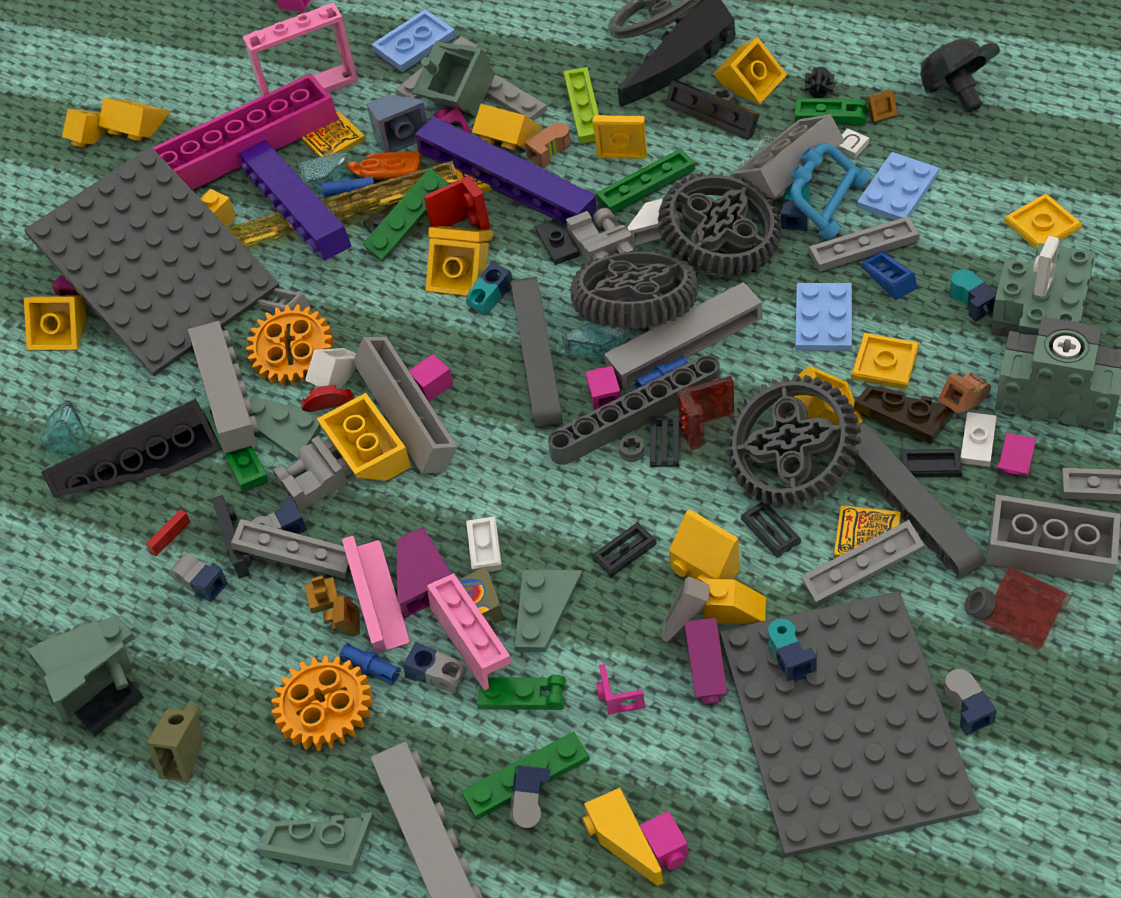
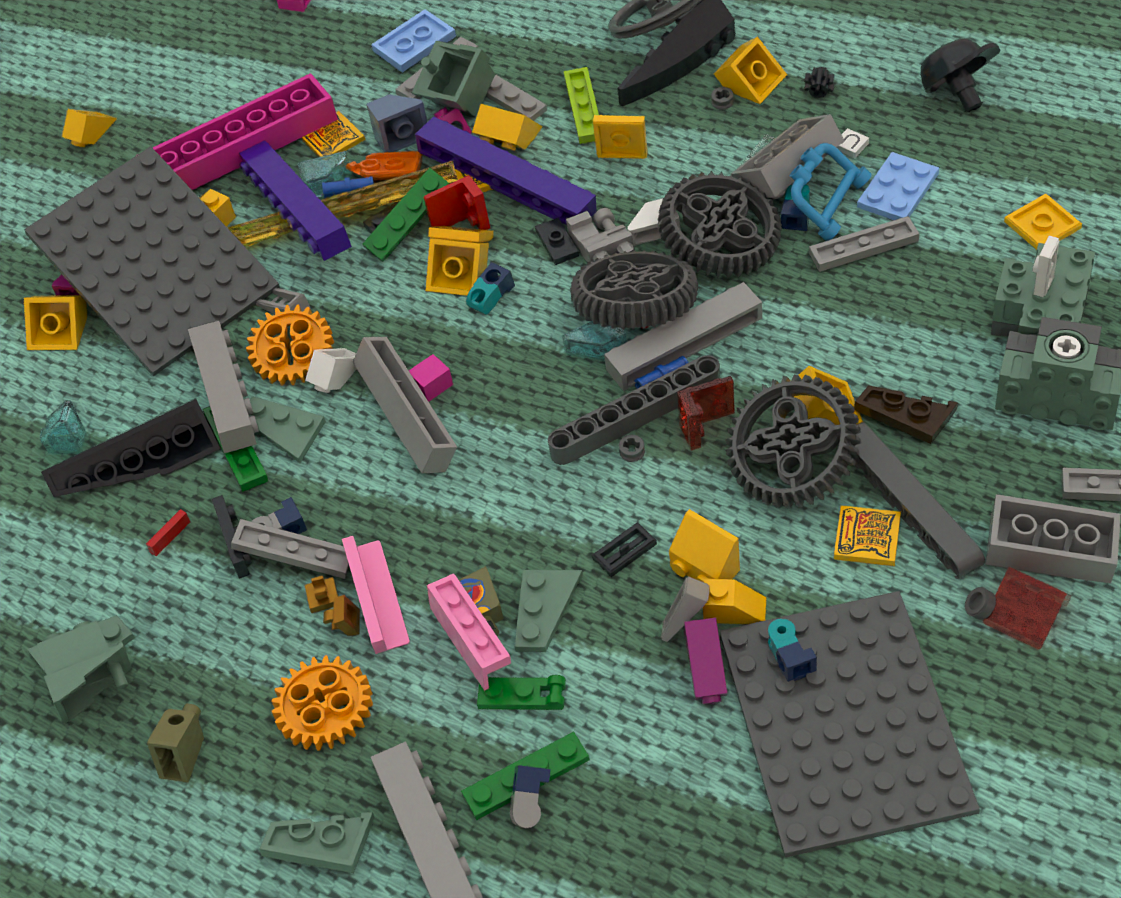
(107, 707): black plate -> none
(131, 118): yellow slope -> none
(198, 576): leg -> none
(298, 26): bright pink window -> none
(321, 475): light grey hips -> none
(326, 397): red tile -> none
(365, 440): yellow slope -> none
(370, 663): blue pin -> none
(416, 568): magenta slope -> none
(433, 668): leg -> none
(484, 544): white plate -> none
(536, 352): dark grey beam -> none
(547, 143): nougat leg -> none
(602, 386): dark pink brick -> none
(614, 702): dark pink bracket -> none
(620, 833): yellow slope -> none
(645, 181): green plate -> none
(665, 422): black tile -> none
(665, 841): dark pink brick -> none
(712, 108): black plate -> none
(784, 545): black tile -> none
(824, 317): light blue plate -> none
(842, 110): green plate -> none
(862, 562): light grey plate -> none
(881, 105): pearl gold tile -> none
(885, 361): yellow tile -> none
(895, 288): blue slope -> none
(932, 462): black tile -> none
(967, 391): nougat leg -> none
(970, 699): leg -> none
(973, 292): leg -> none
(978, 439): white plate -> none
(1016, 455): dark pink bracket -> none

